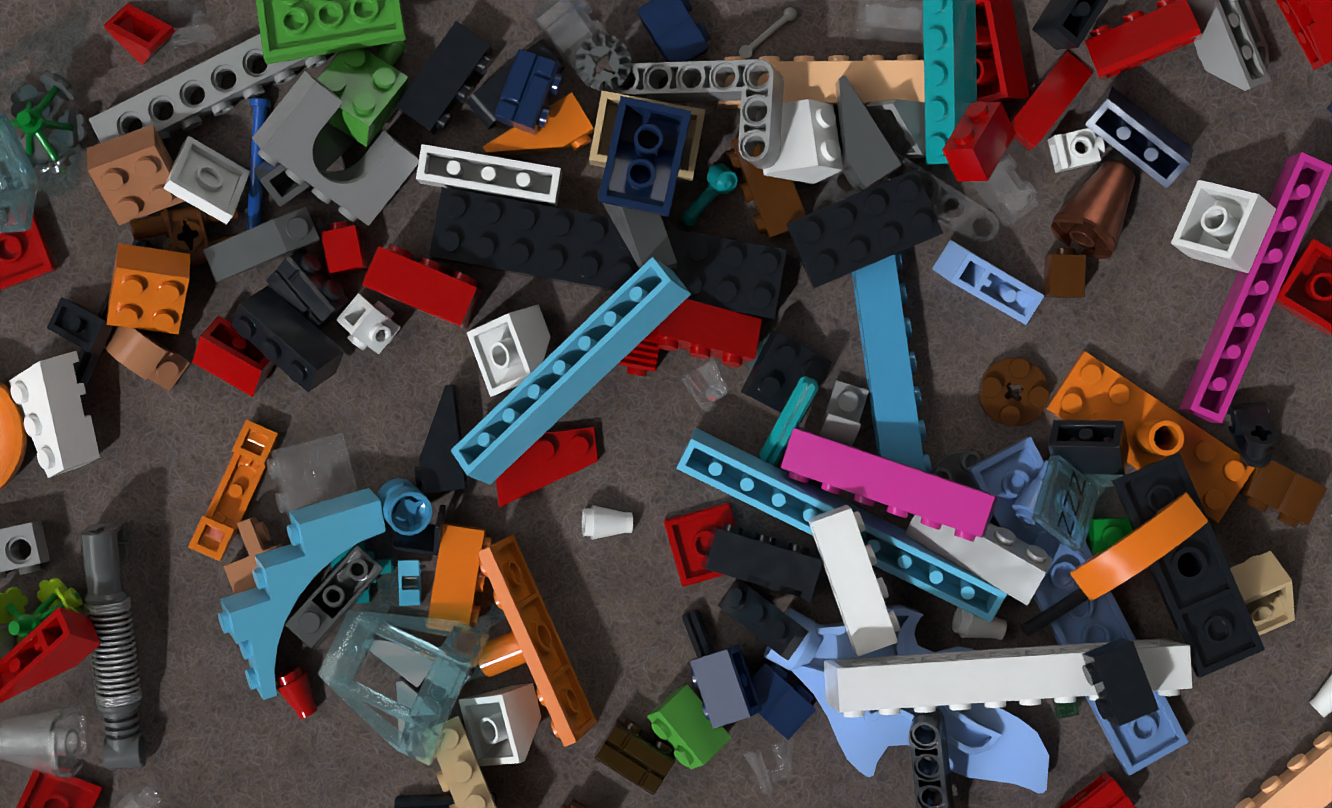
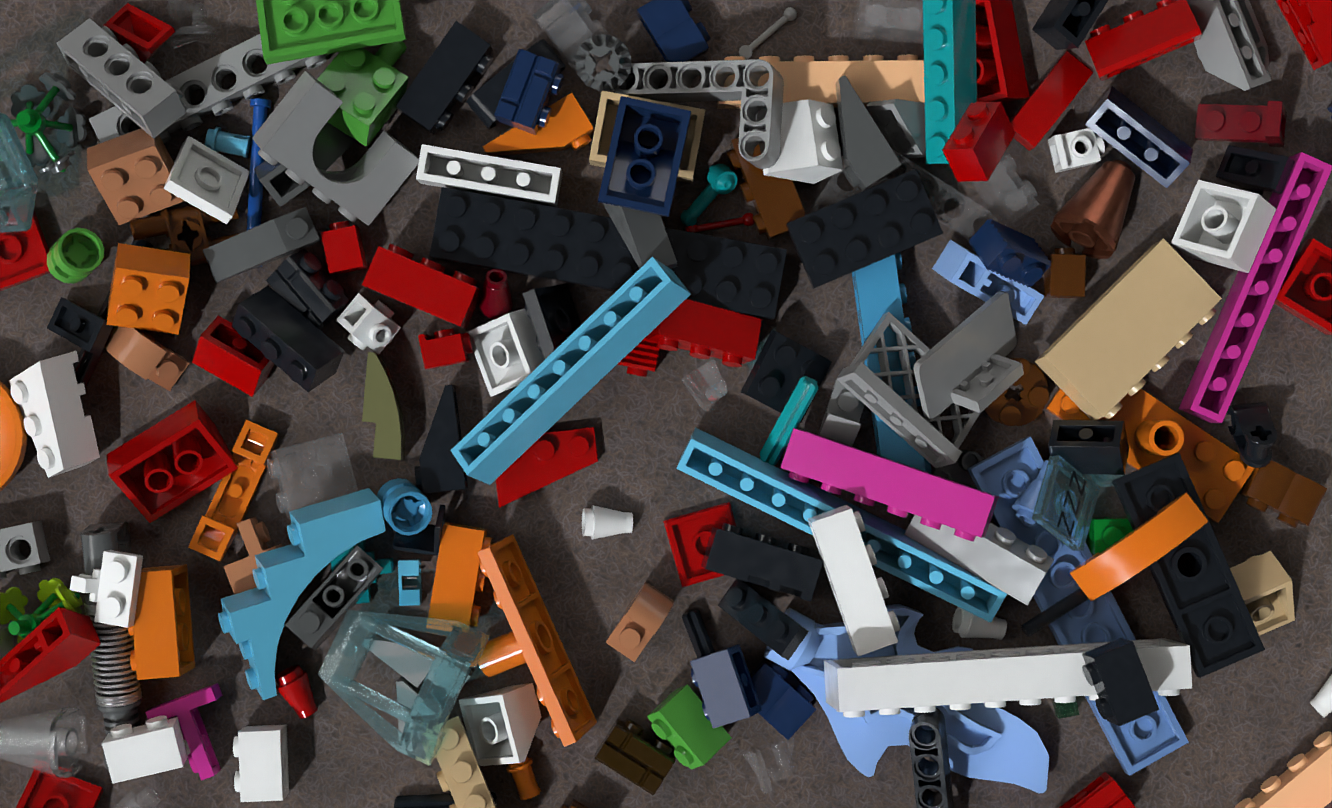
(79, 248): none -> bright green wheel
(113, 587): none -> white hinge
(122, 77): none -> light grey brick
(144, 749): none -> white brick
(163, 624): none -> orange brick
(171, 461): none -> red slope
(202, 755): none -> dark pink bracket
(228, 142): none -> medium azure pin
(262, 763): none -> white brick
(383, 408): none -> olive slope
(445, 348): none -> red brick
(495, 295): none -> dark red cone
(524, 779): none -> orange pin
(551, 315): none -> black plate
(640, 621): none -> nougat brick
(747, 220): none -> red hinge
(891, 407): none -> light grey fence
(970, 361): none -> light grey bracket
(1009, 253): none -> dark blue brick
(1129, 331): none -> tan brick
(1242, 123): none -> dark red bracket
(1255, 170): none -> black slope

